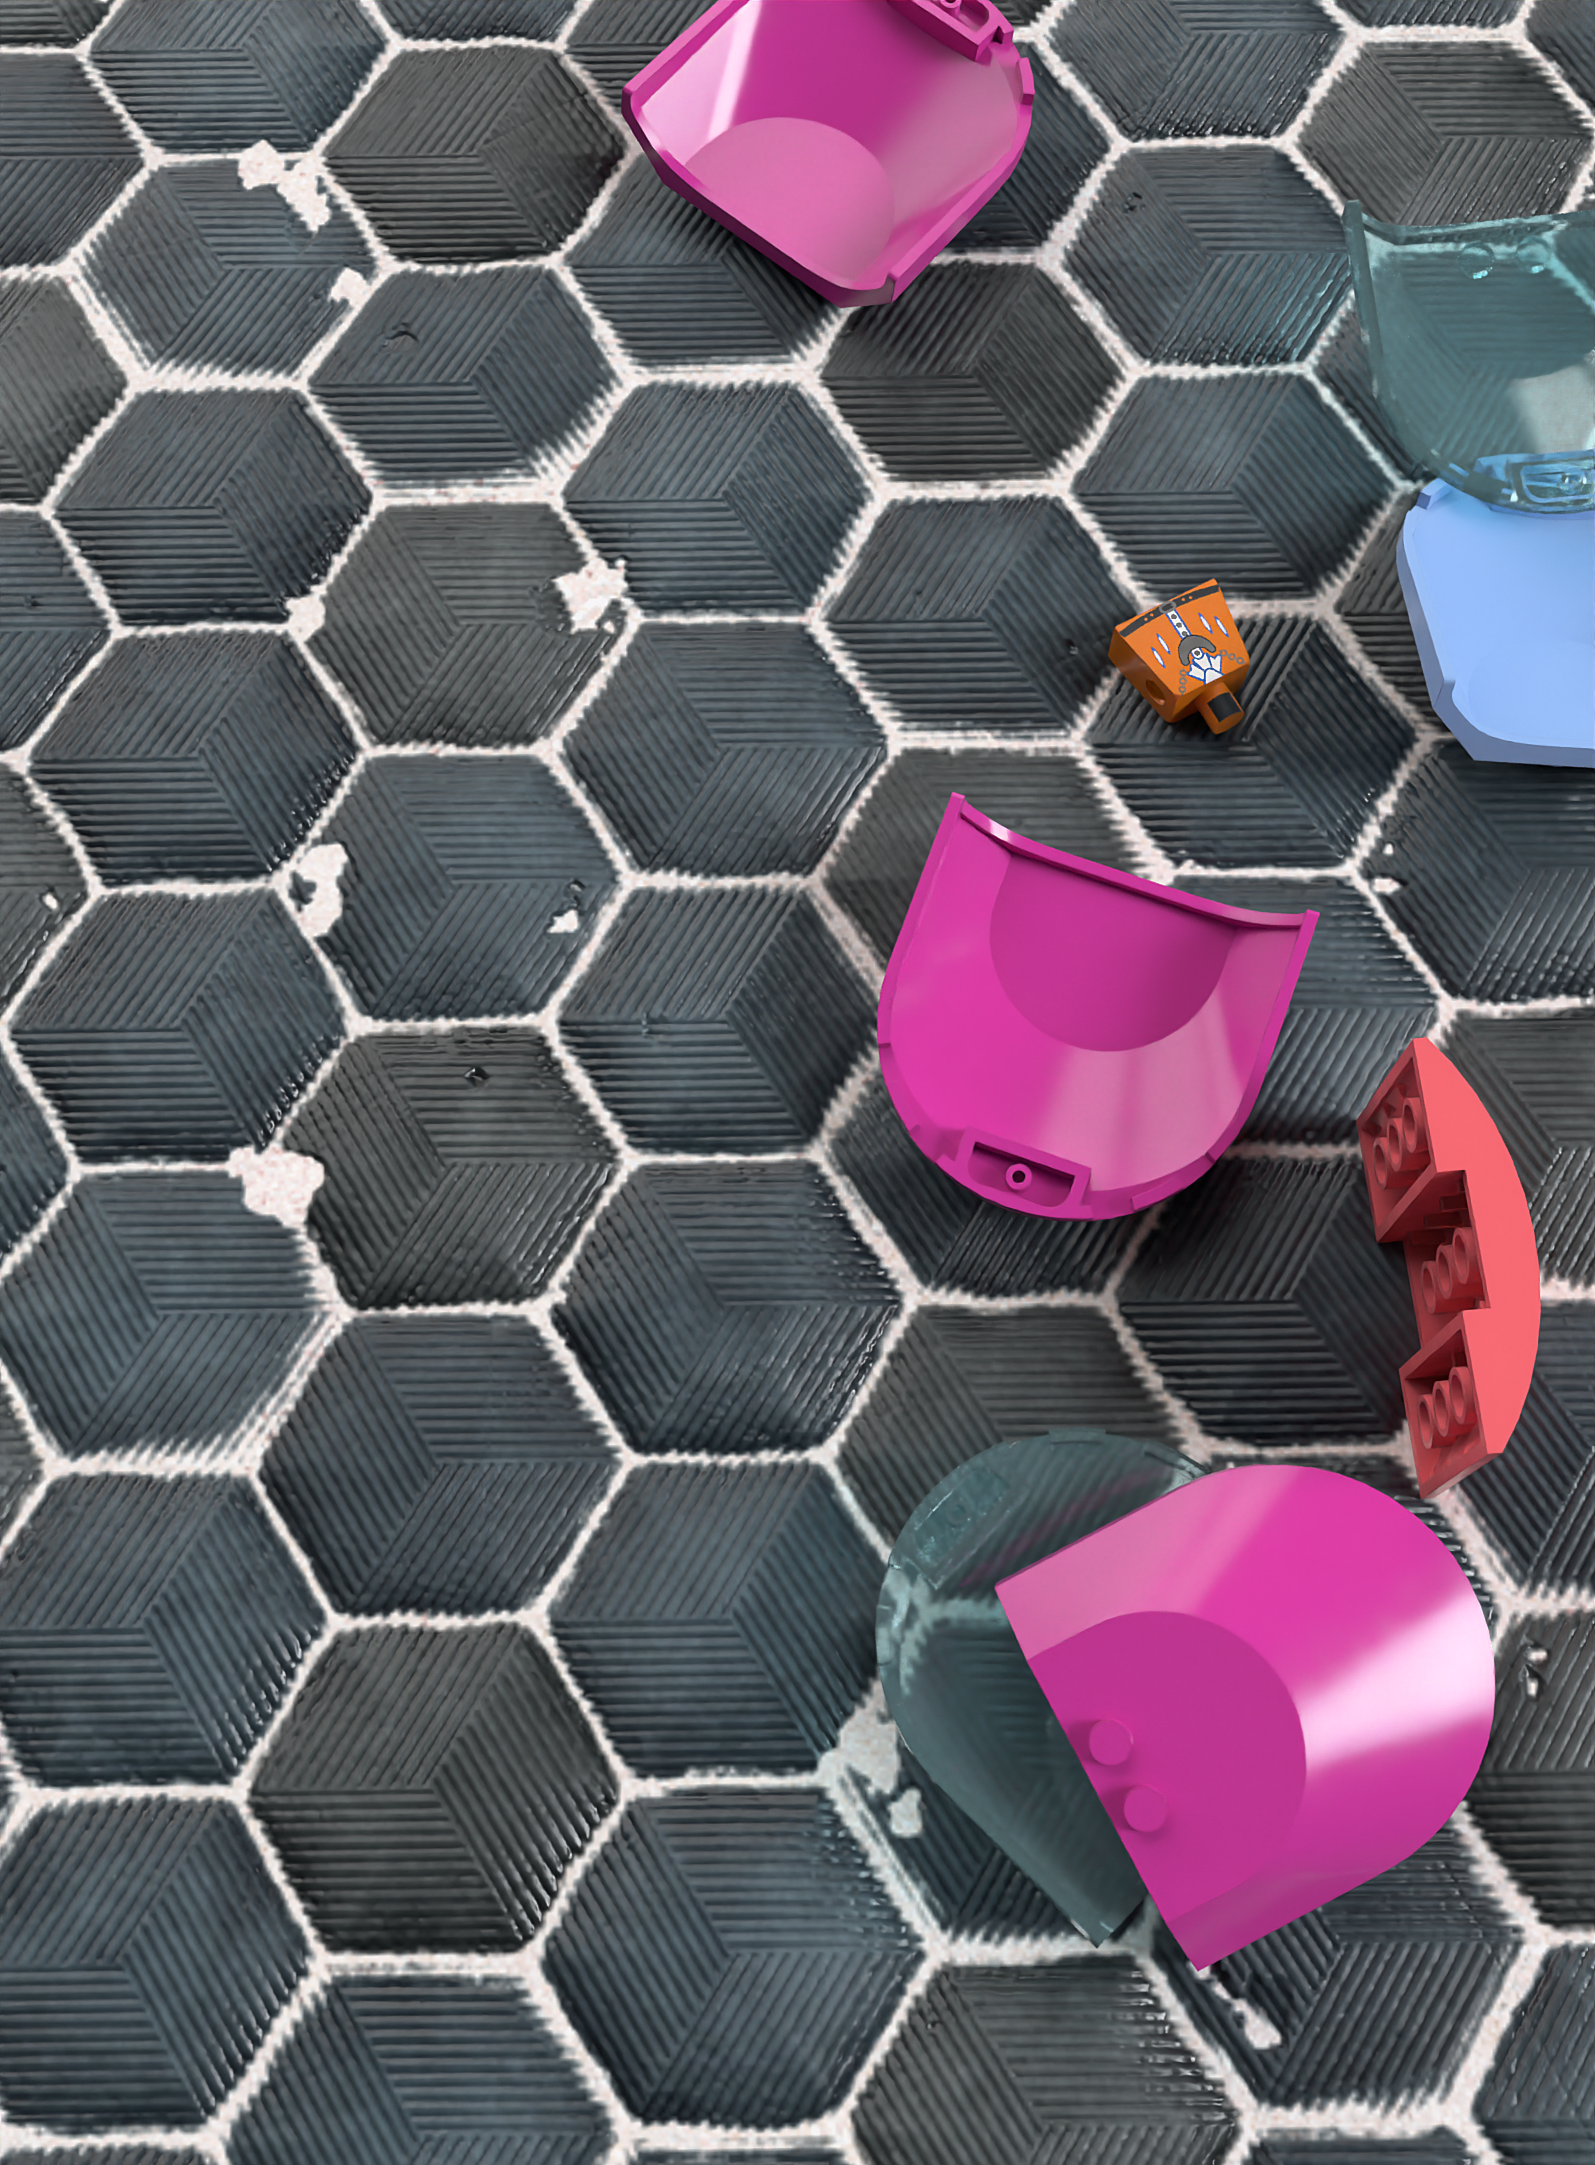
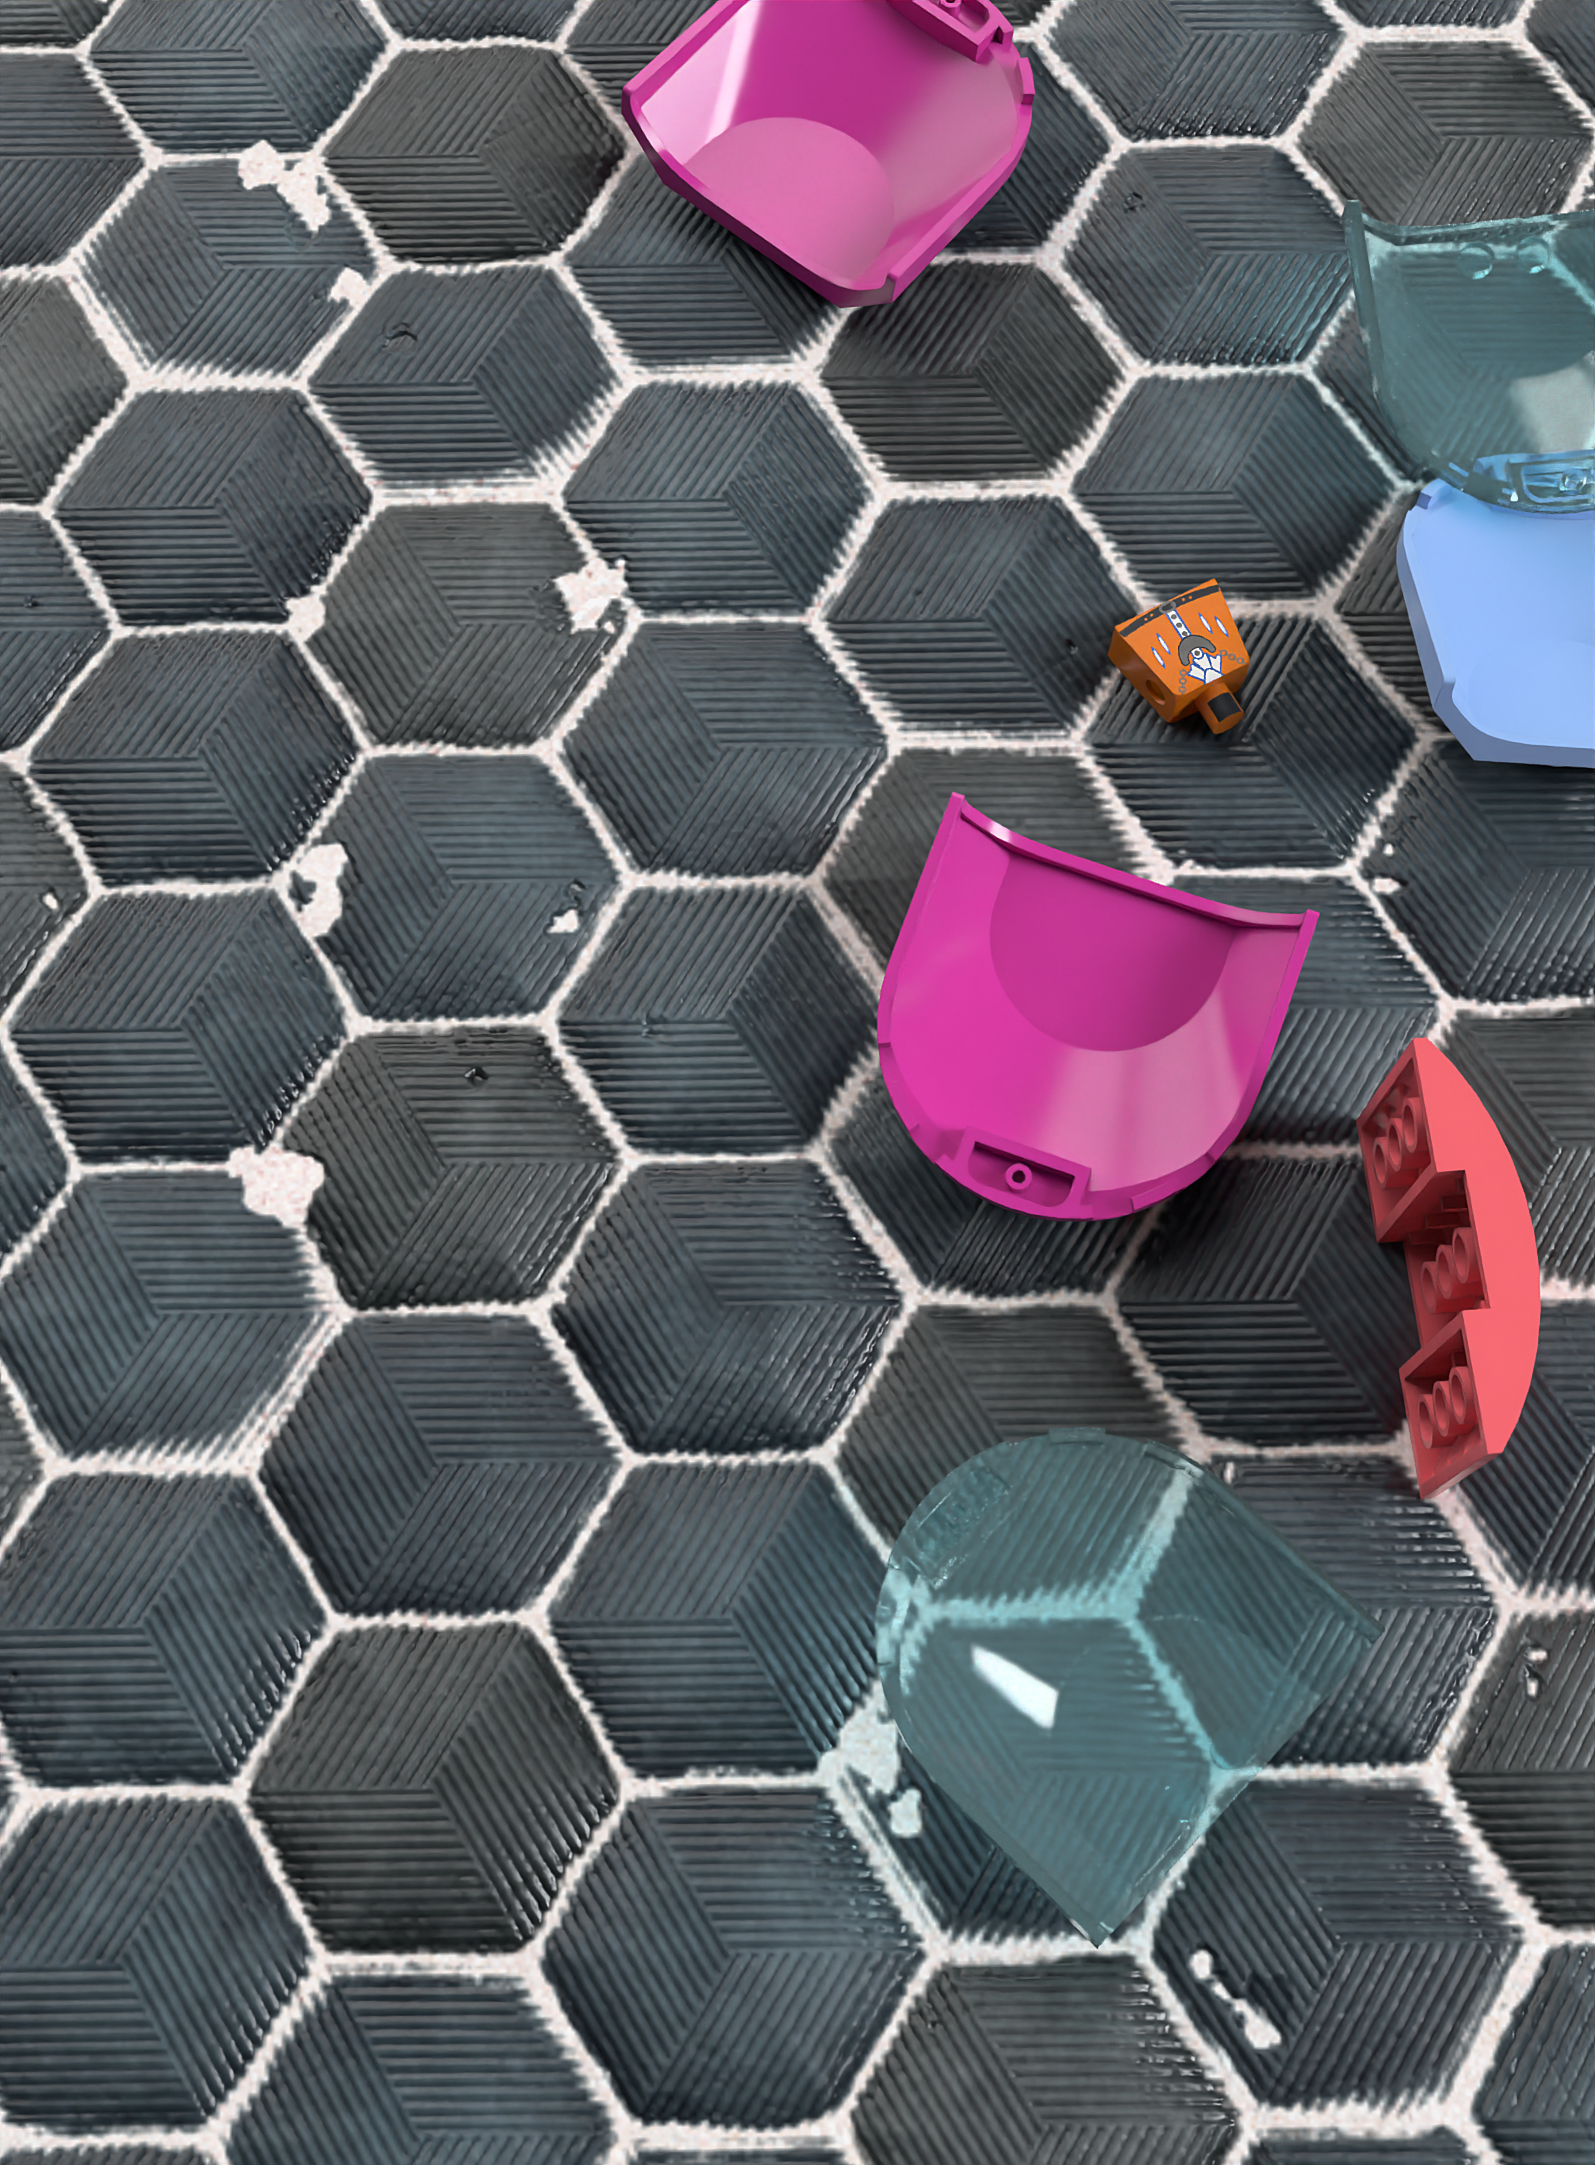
(1262, 1690): dark pink windscreen -> none

